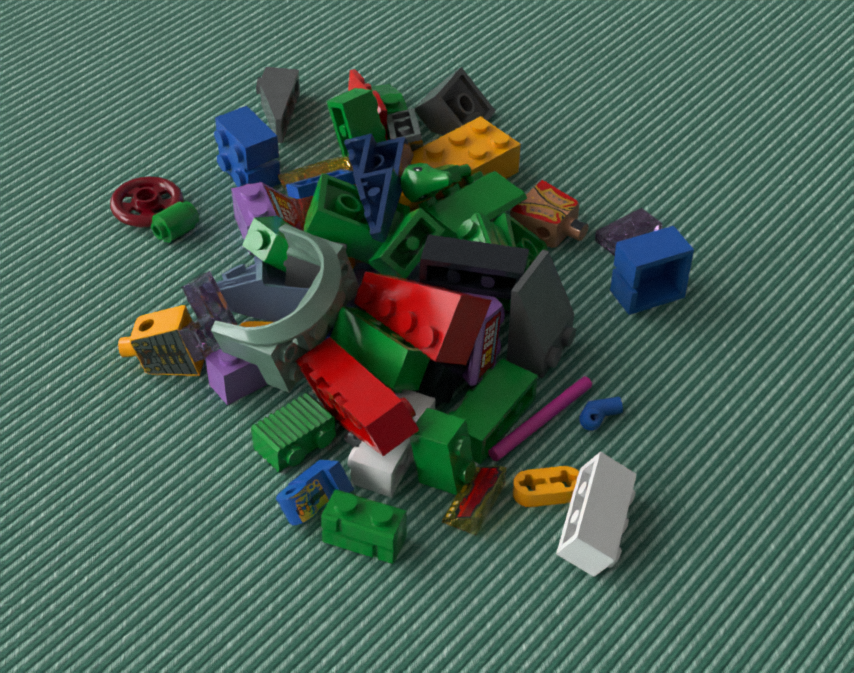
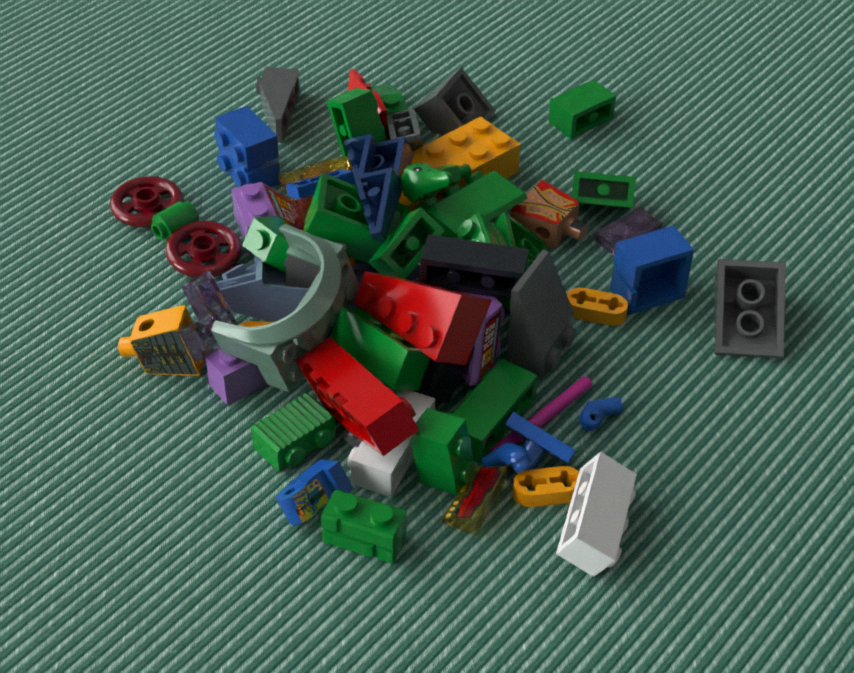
(203, 248): none -> dark red plate
(508, 454): none -> blue arm
(539, 441): none -> blue tile
(582, 108): none -> green brick
(597, 306): none -> light orange beam
(603, 189): none -> green brick
(749, 308): none -> dark grey slope

